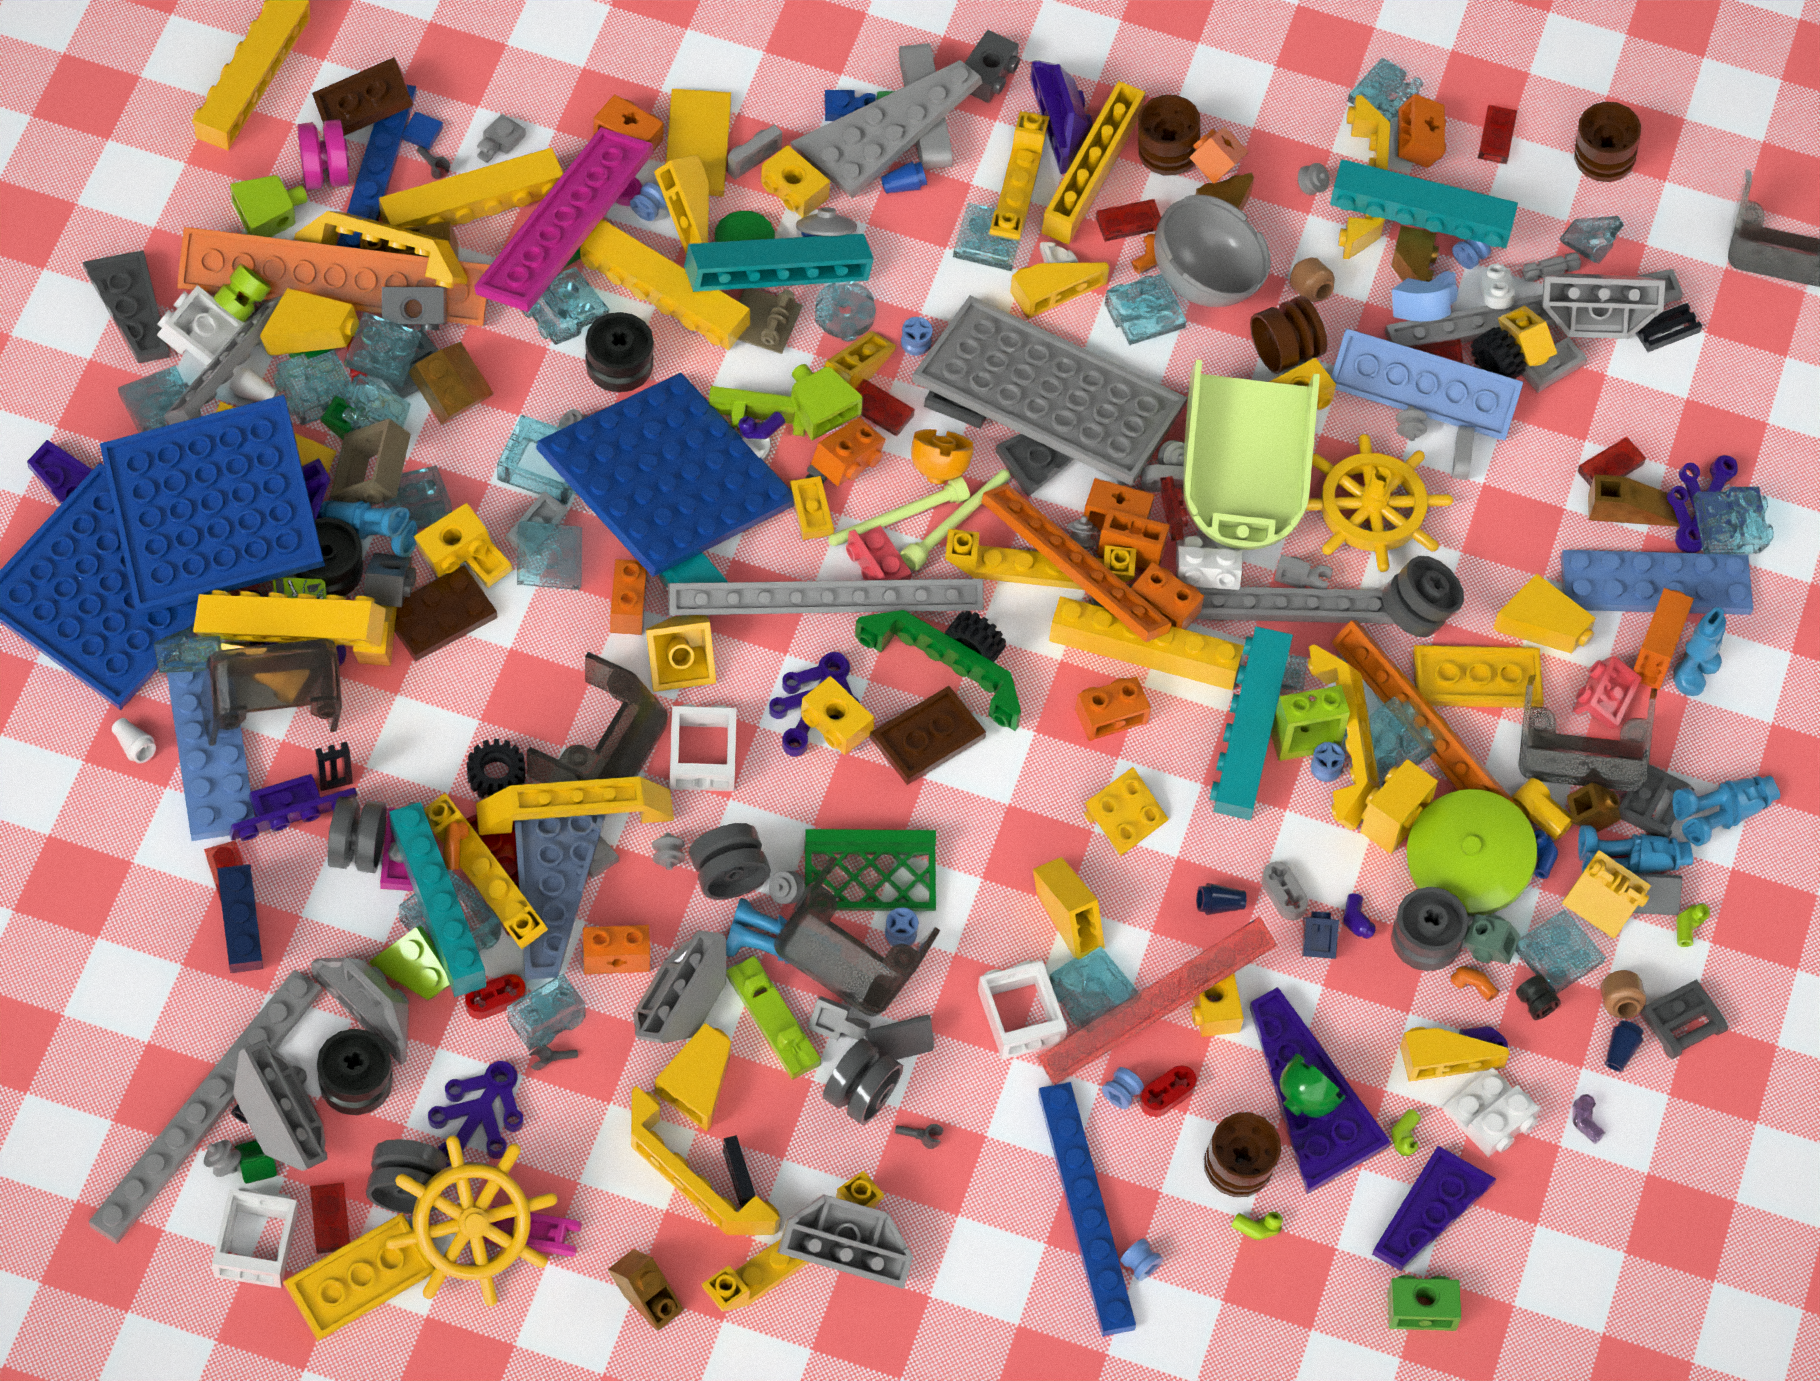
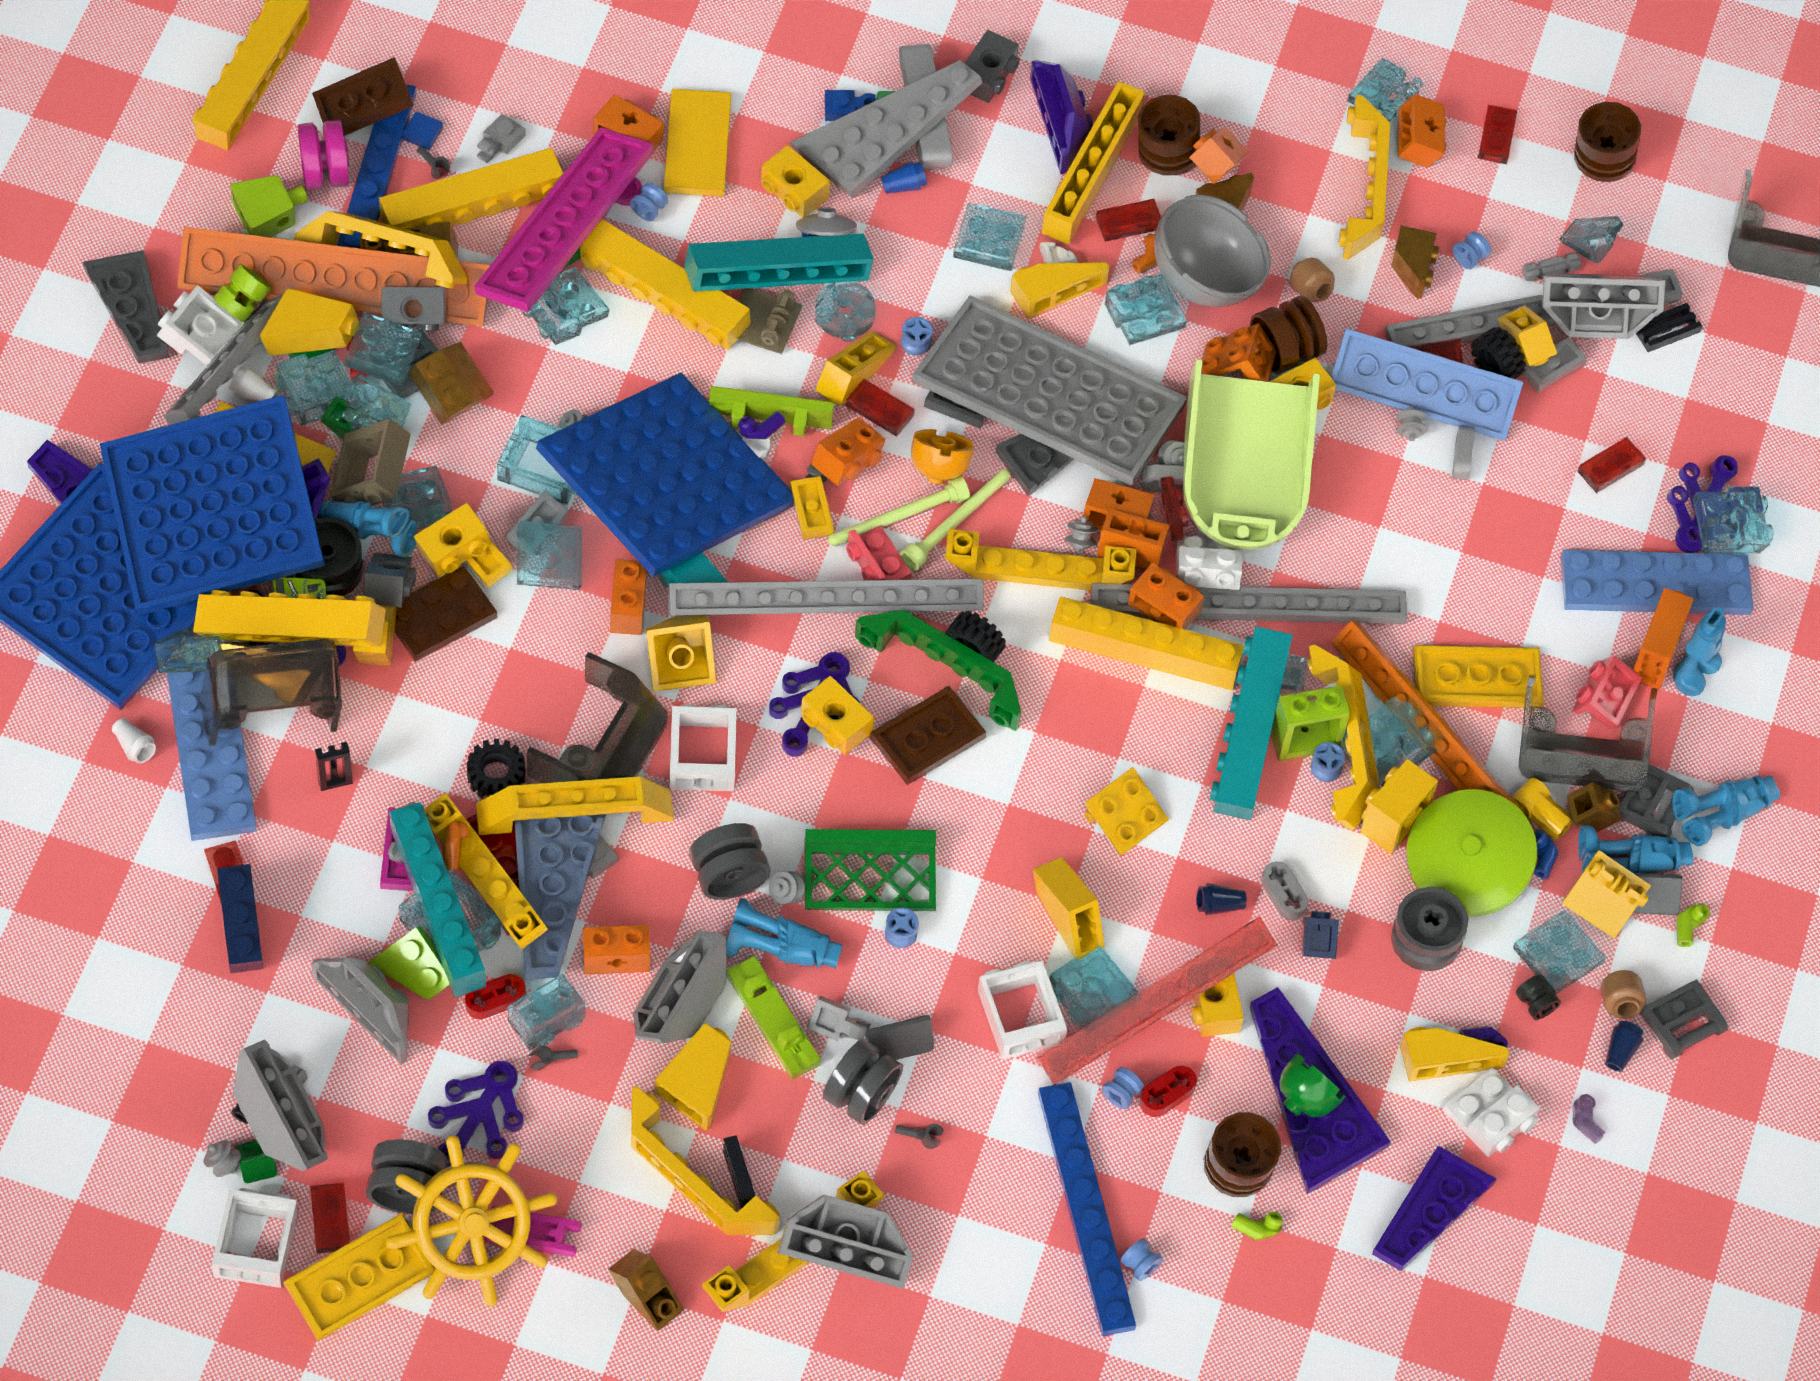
(152, 397): clear light blue plate -> none
(200, 1111): light grey plate -> none
(286, 803): dark purple bracket -> none
(353, 835): dark grey wheel -> none
(354, 1072): pearl dark grey wheel -> none
(619, 352): pearl dark grey wheel -> none
(668, 851): light grey wheel -> none
(687, 197): yellow slope -> none
(743, 226): green tile -> none
(755, 151): light grey plate -> none
(823, 400): lime torso -> none
(839, 959): clear smoke windscreen -> none
(1020, 177): yellow slope -> none
(1076, 563): orange plate -> none
(1112, 708): orange brick -> none
(1244, 350): none -> orange bracket
(1298, 574): light grey plate -> none
(1313, 179): light grey wheel -> none
(1355, 919): dark purple arm -> none
(1375, 502): yellow piece -> none
(1402, 1135): lime arm -> none
(1409, 1314): bright green brick -> none
(1423, 204): teal brick -> none
(1423, 596): dark grey wheel -> none
(1425, 300): light blue brick -> none
(1476, 978): orange arm -> none
(1491, 939): sand green brick -> none
(1497, 287): white plate -> none
(1546, 617): yellow slope -> none
(1629, 501): pearl gold slope -> none

